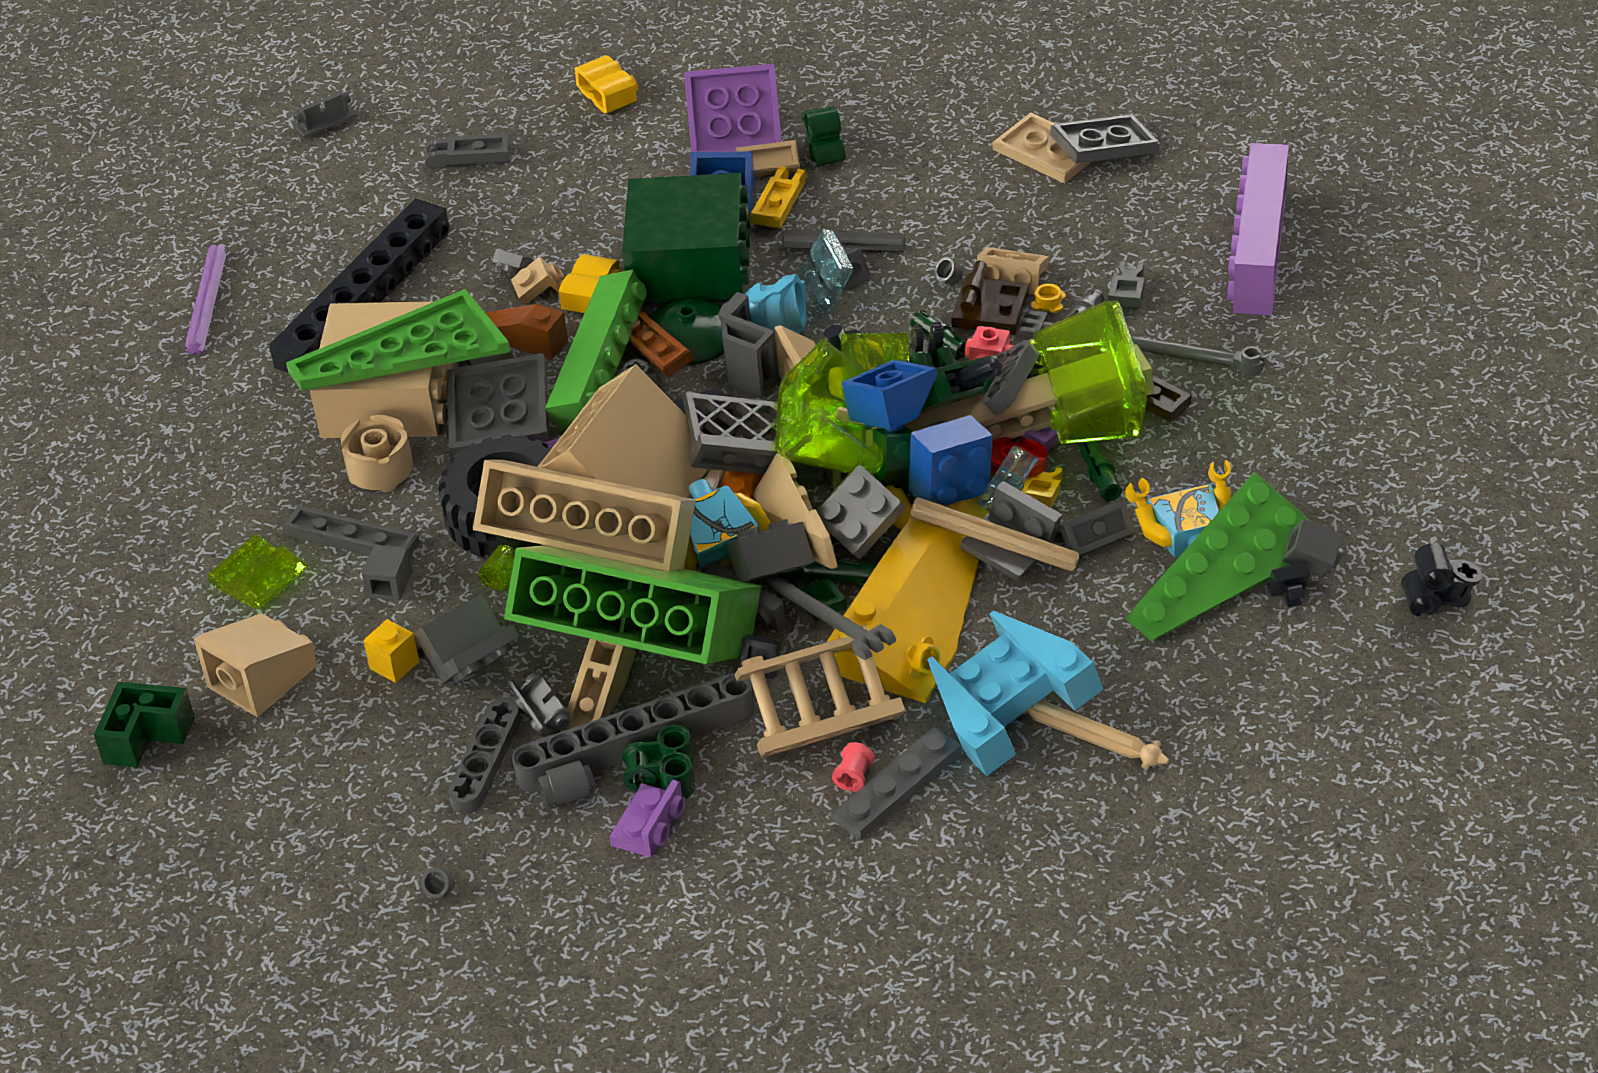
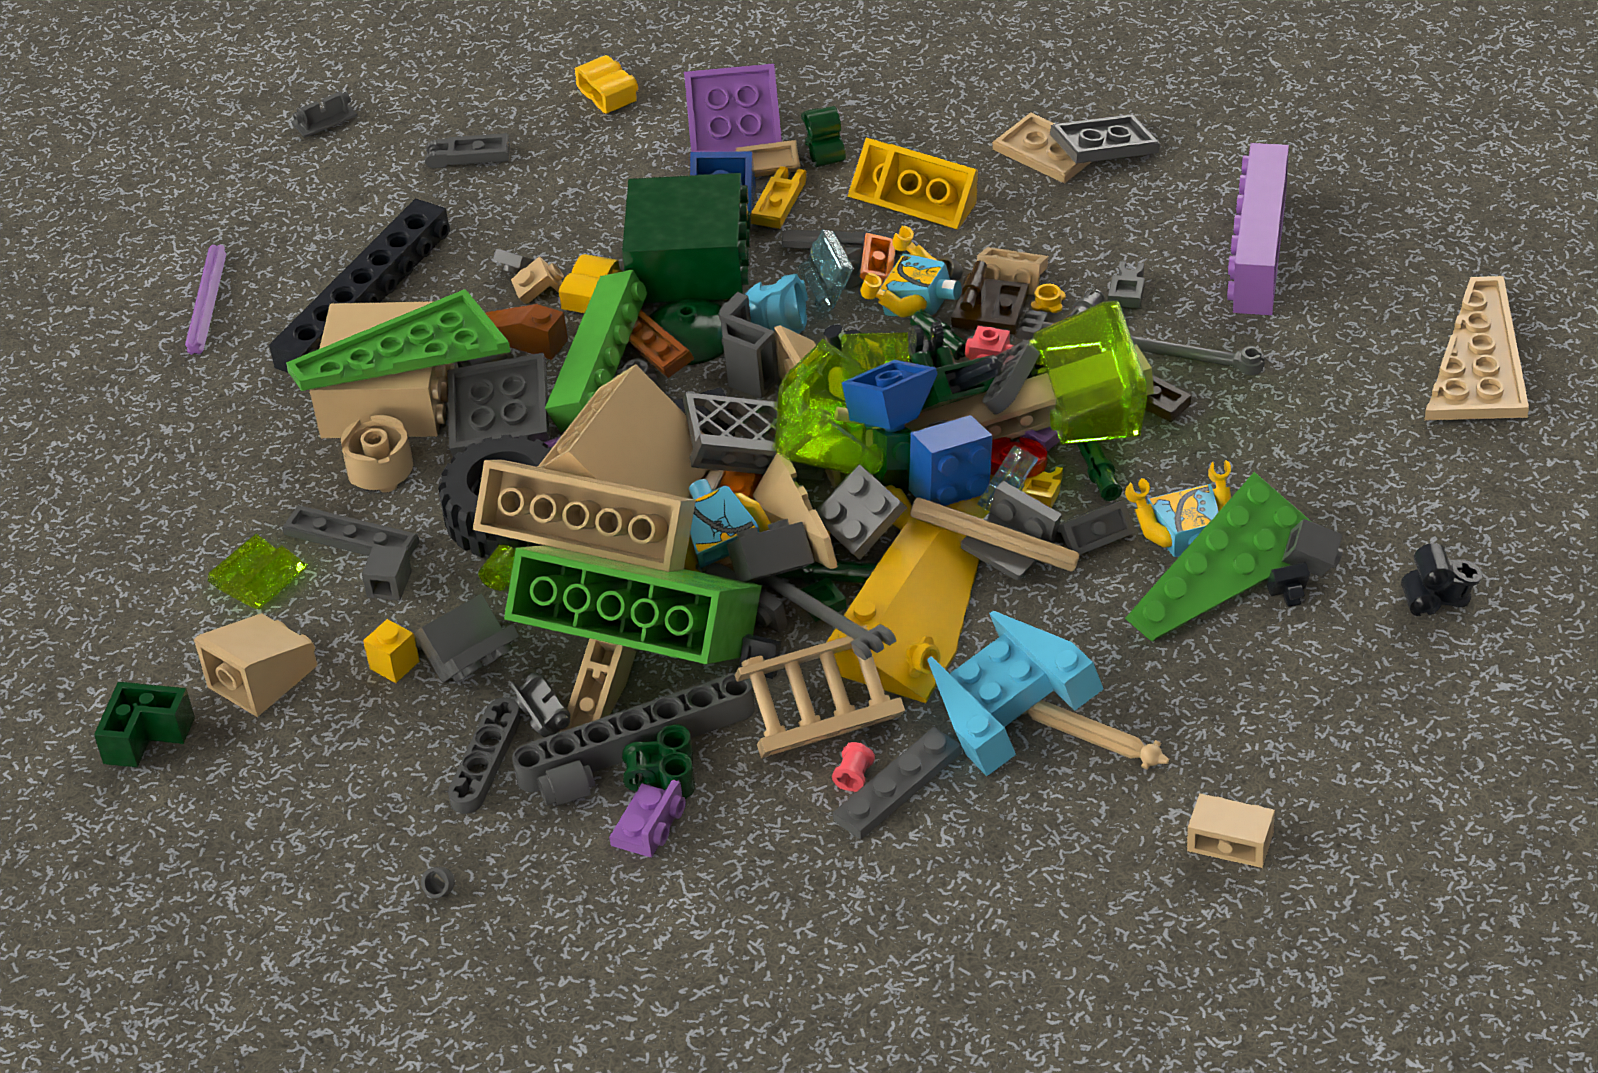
(877, 256): none -> orange slope
(914, 183): none -> yellow slope
(914, 282): none -> torso
(1230, 830): none -> tan brick
(1482, 361): none -> tan wing

